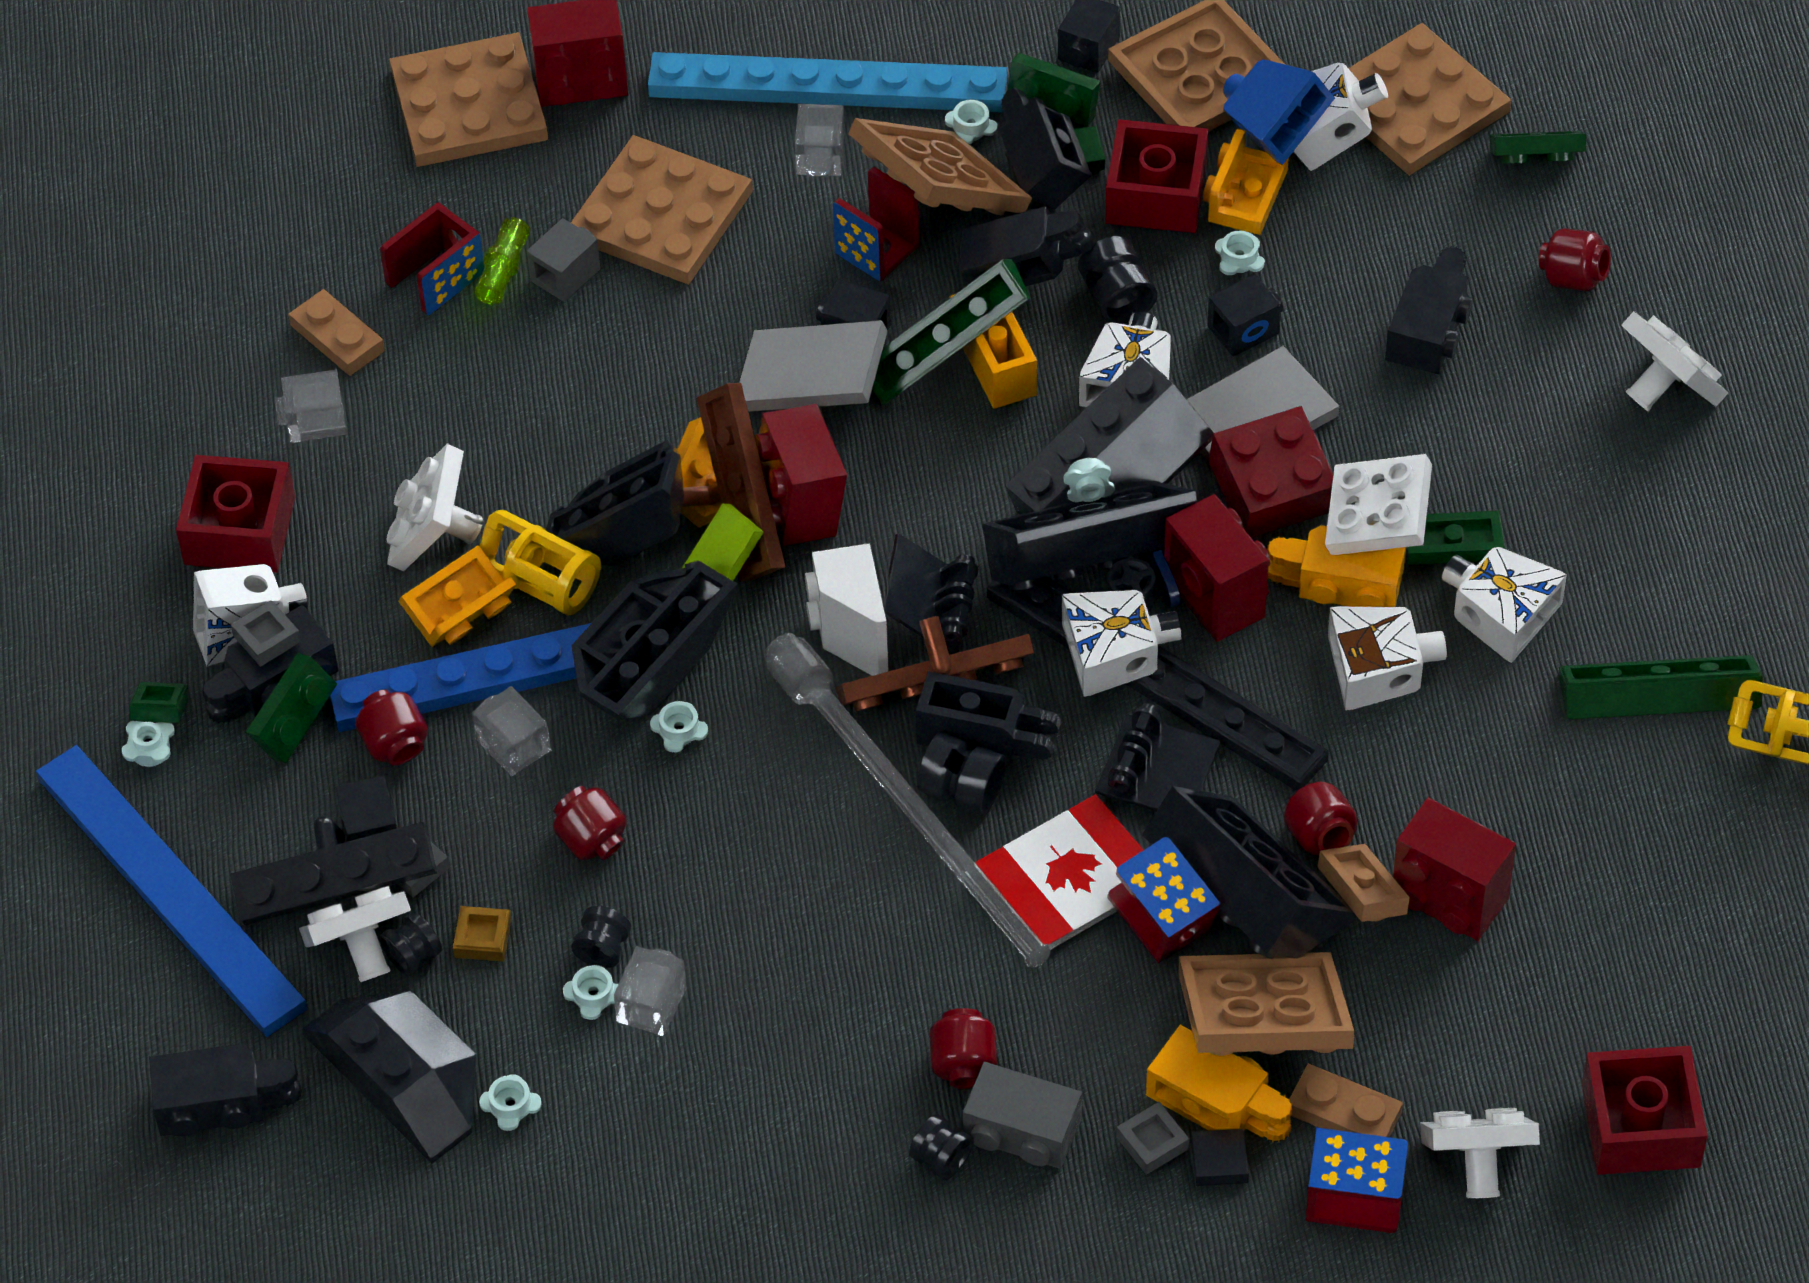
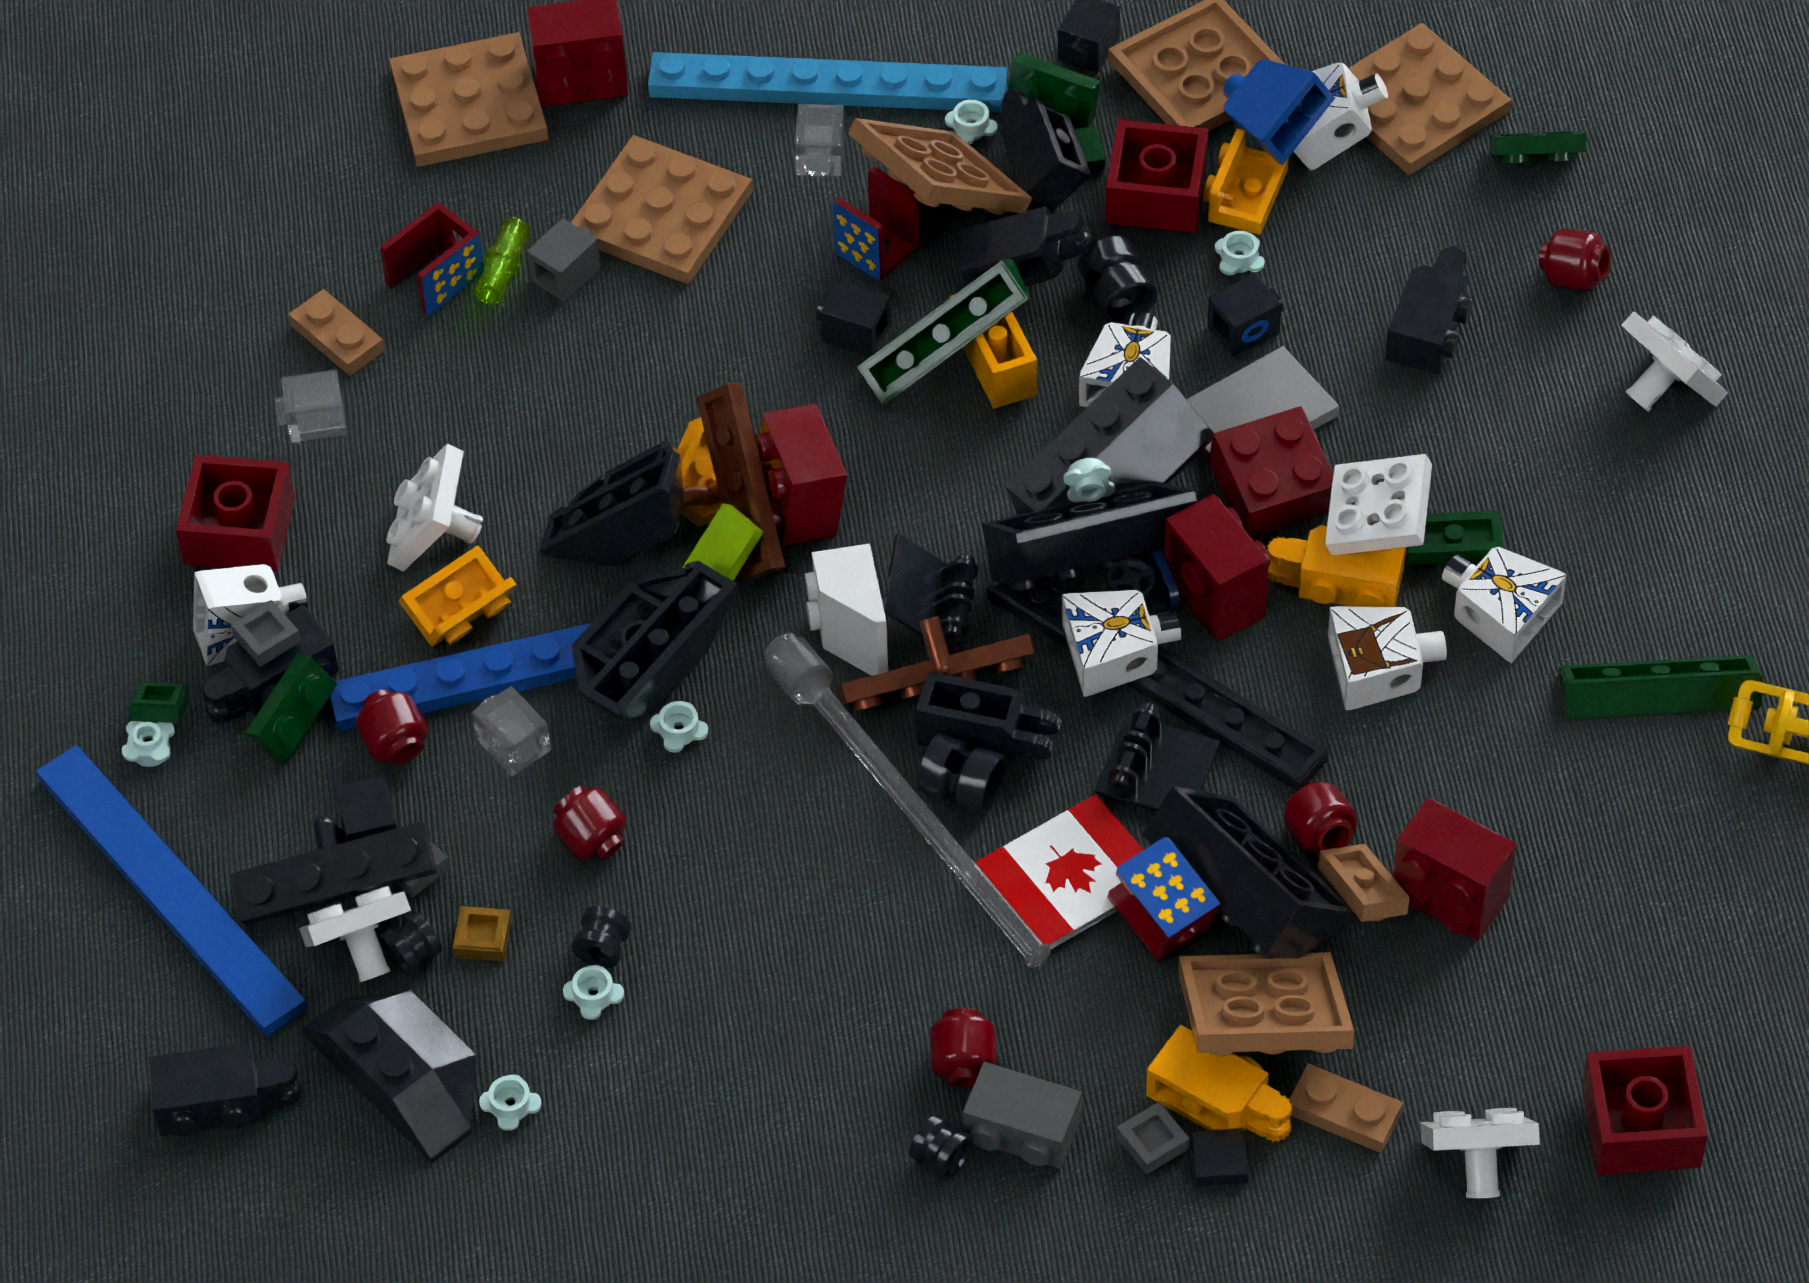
(529, 551): yellow piece -> none
(650, 990): clear brick -> none
(812, 365): light grey tile -> none
(1356, 1180): piece -> none

